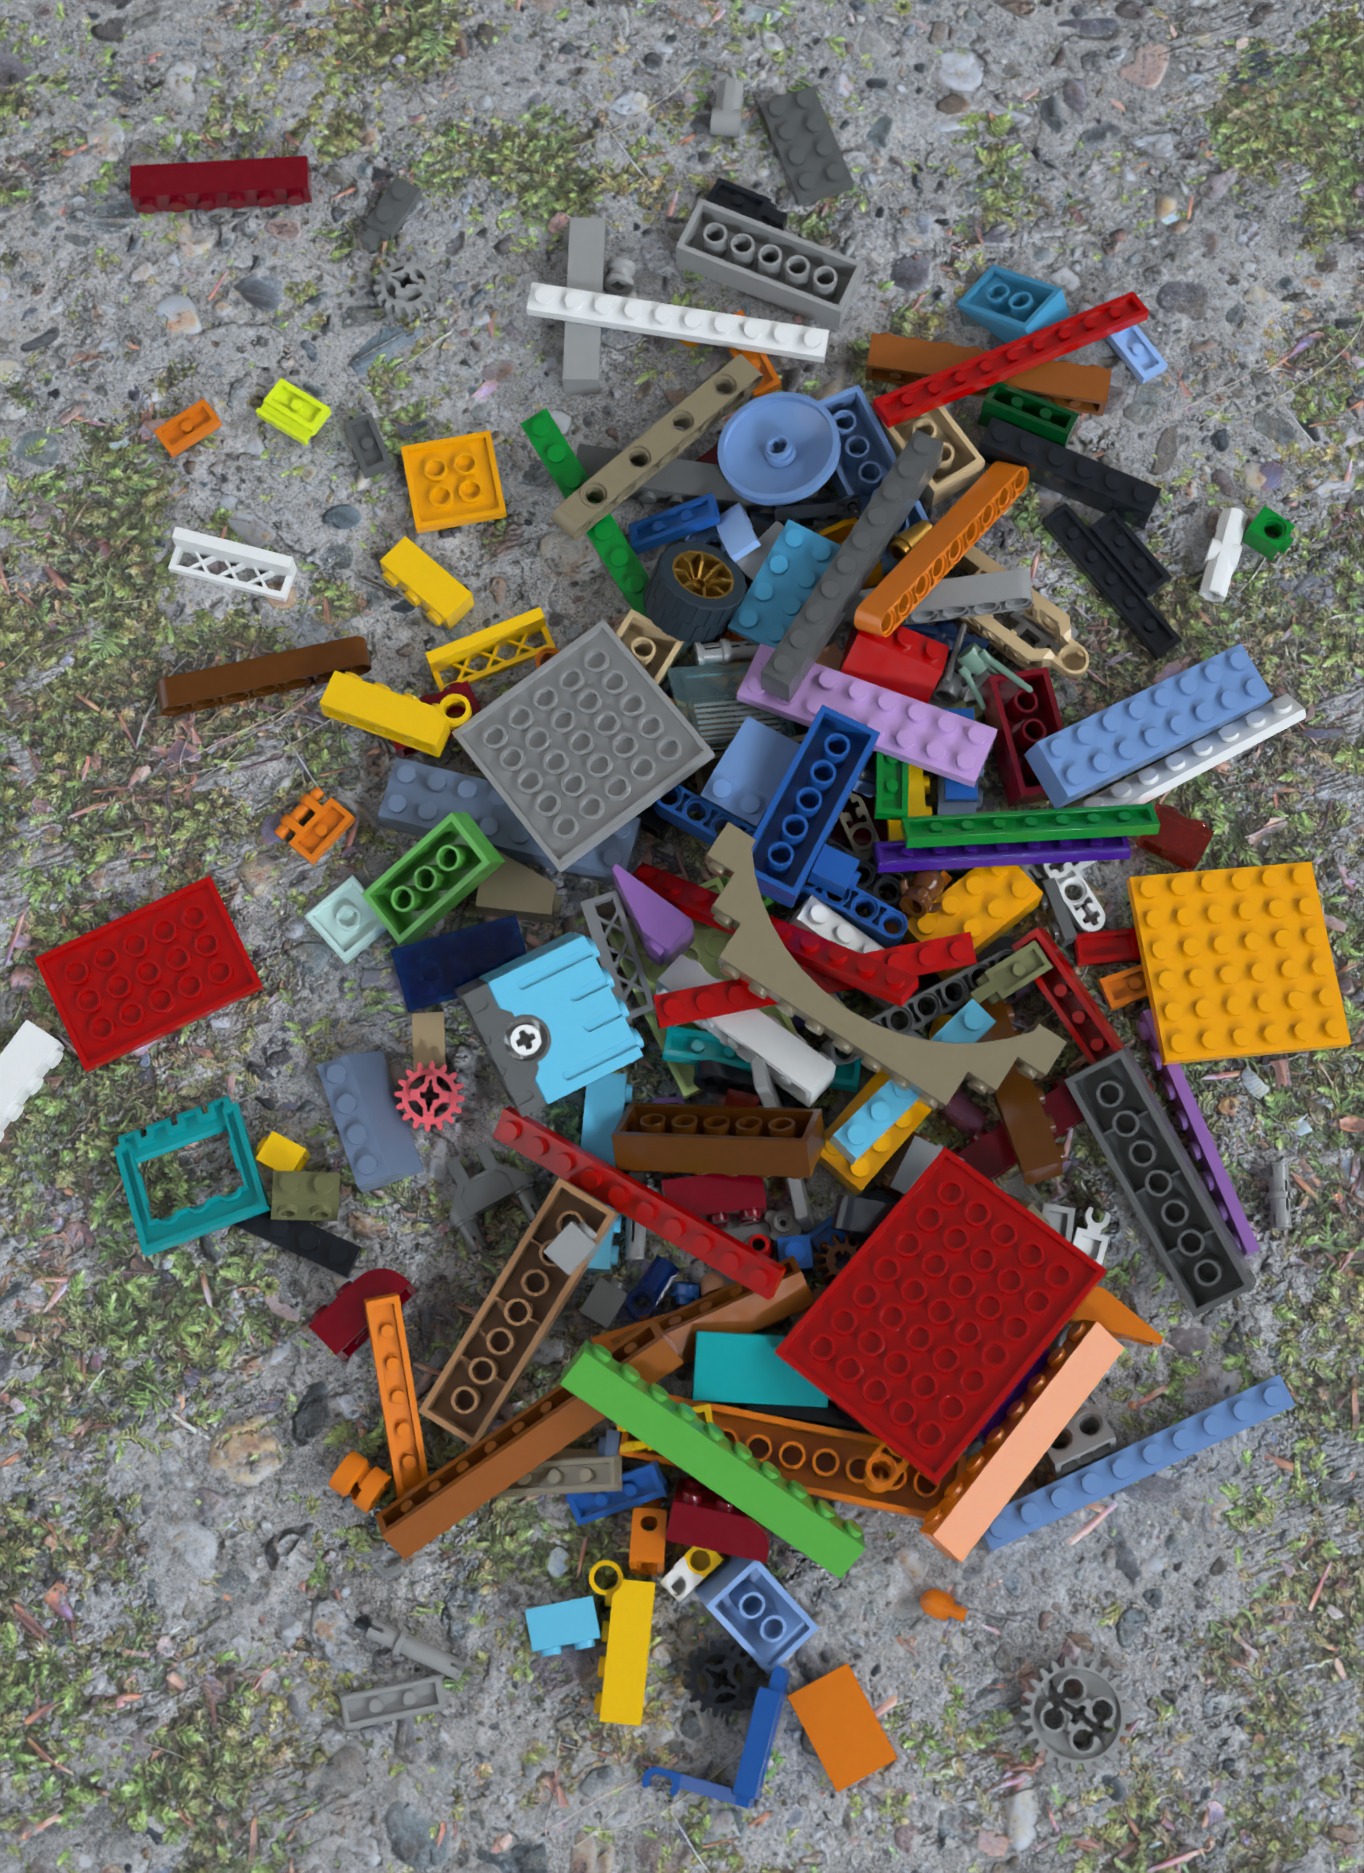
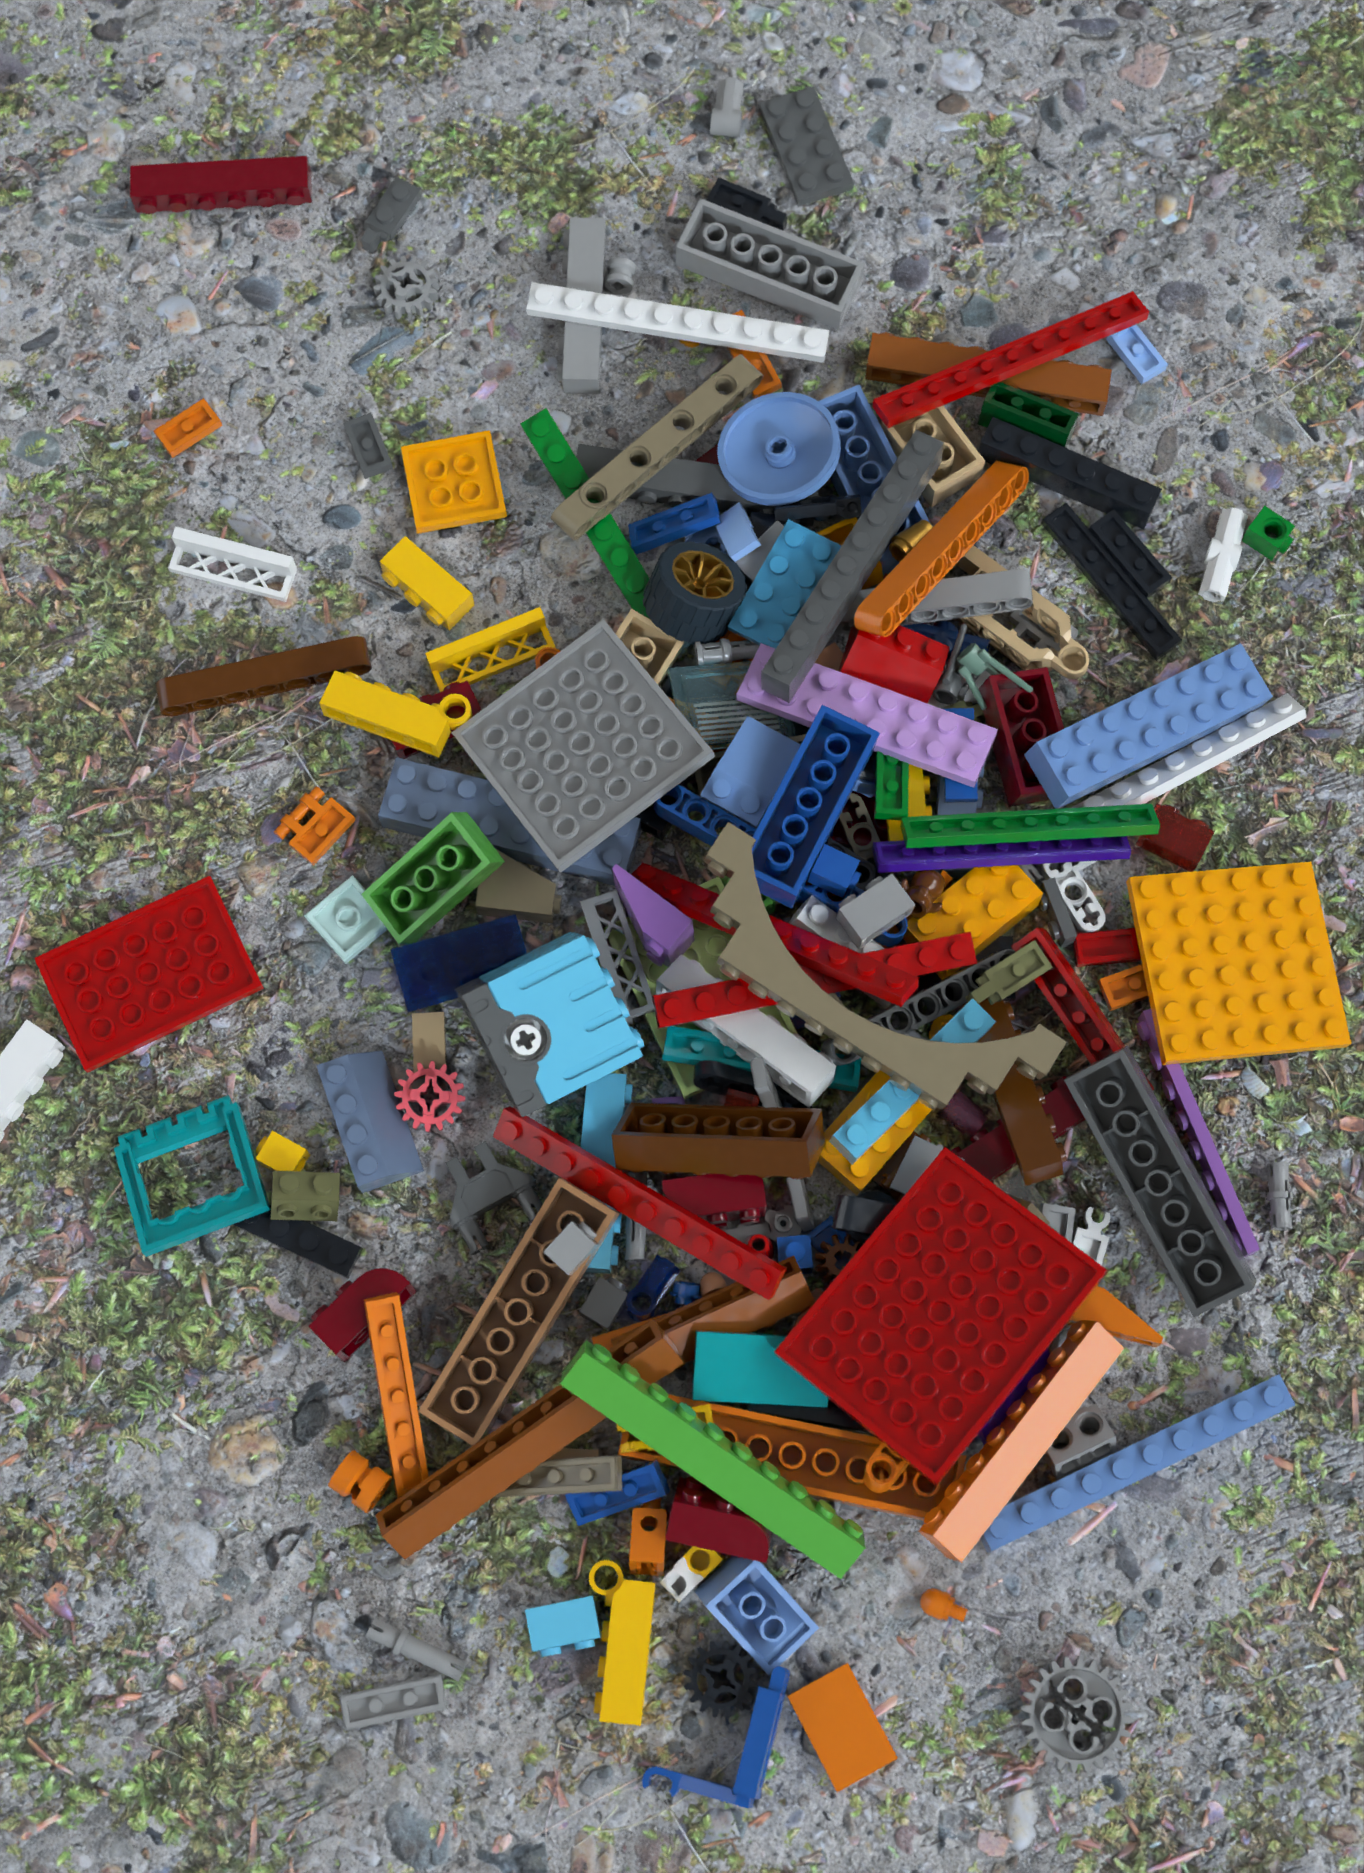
(293, 411): neon yellow plate -> none
(610, 1445): light blue plate -> none
(874, 910): none -> light grey brick
(1013, 304): dark azure slope -> none

